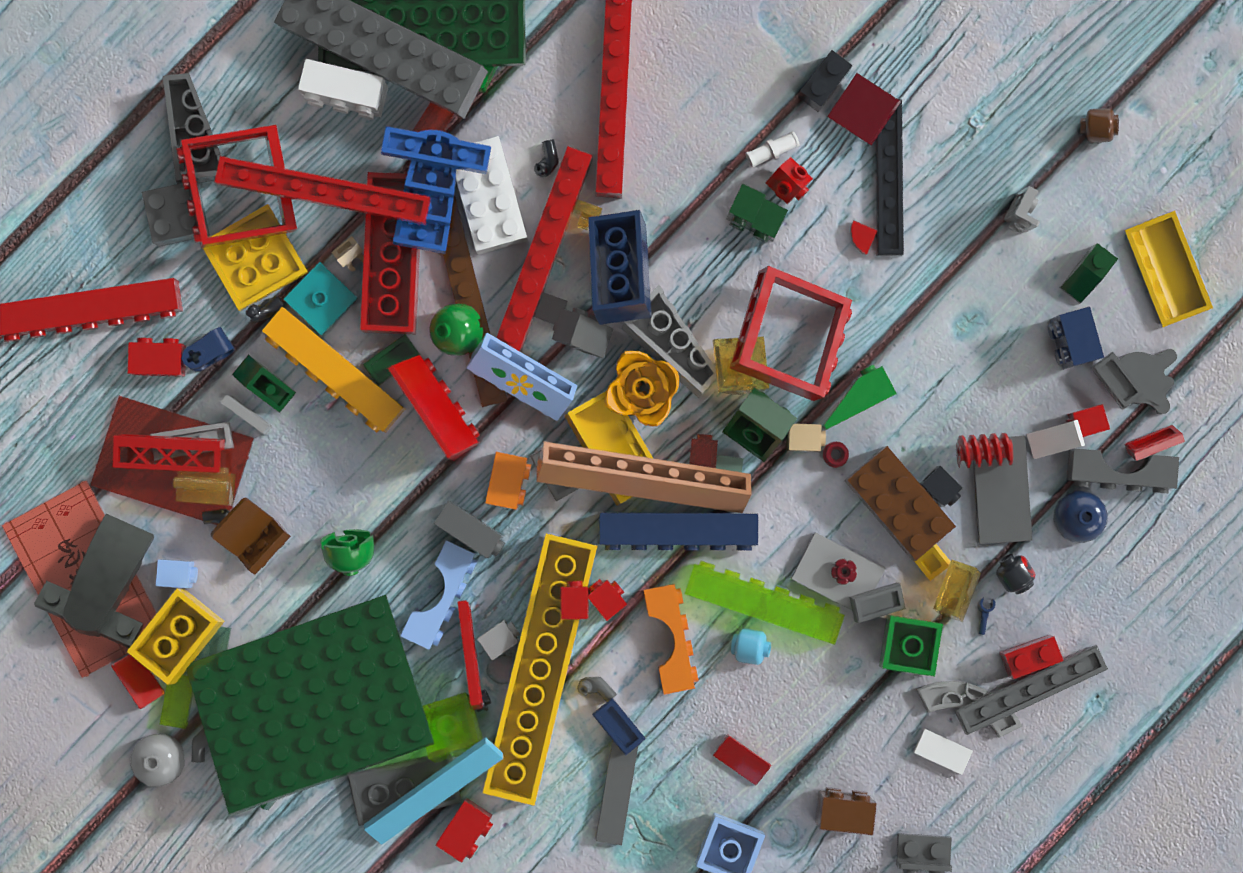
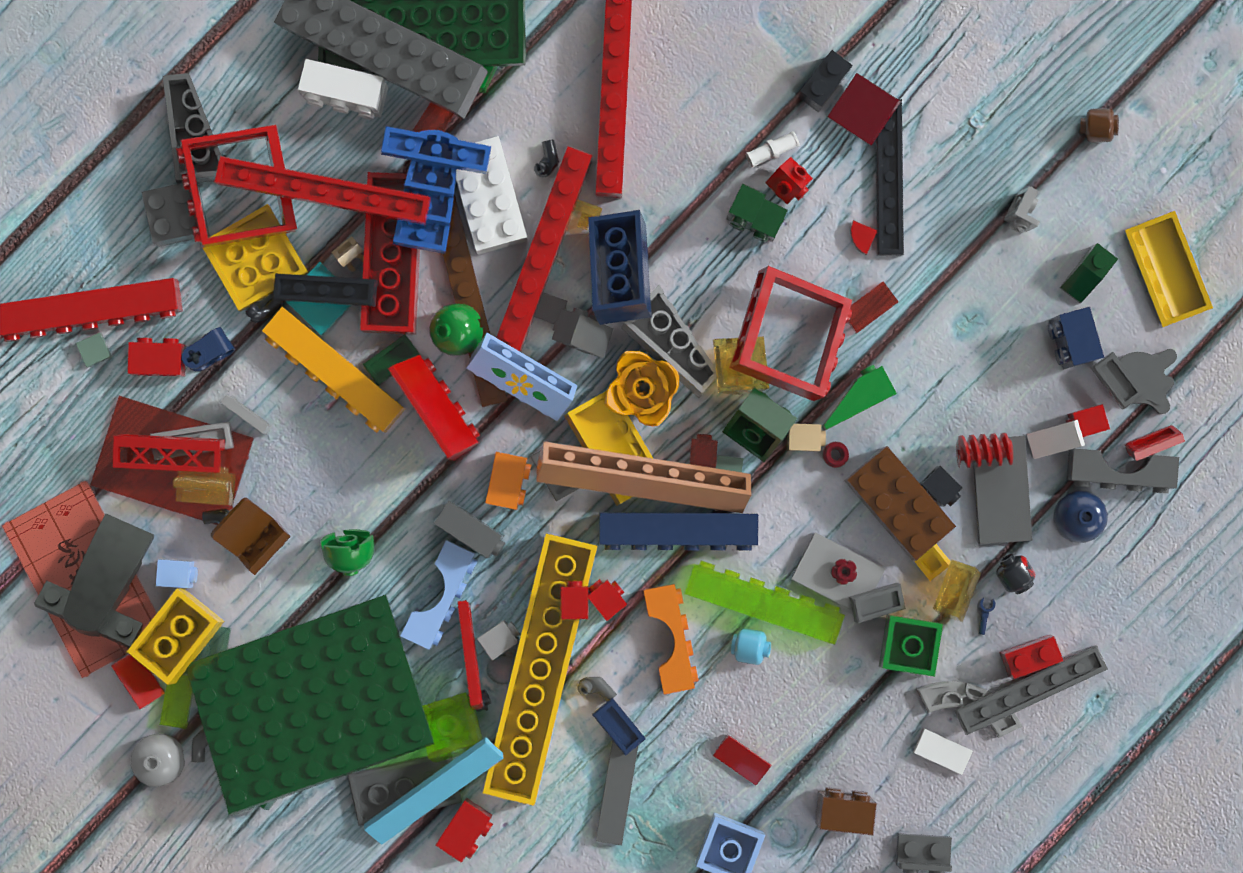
(93, 350): none -> sand green tile
(263, 383): dark green slope -> none
(325, 290): none -> black tile
(871, 306): none -> clear red tile

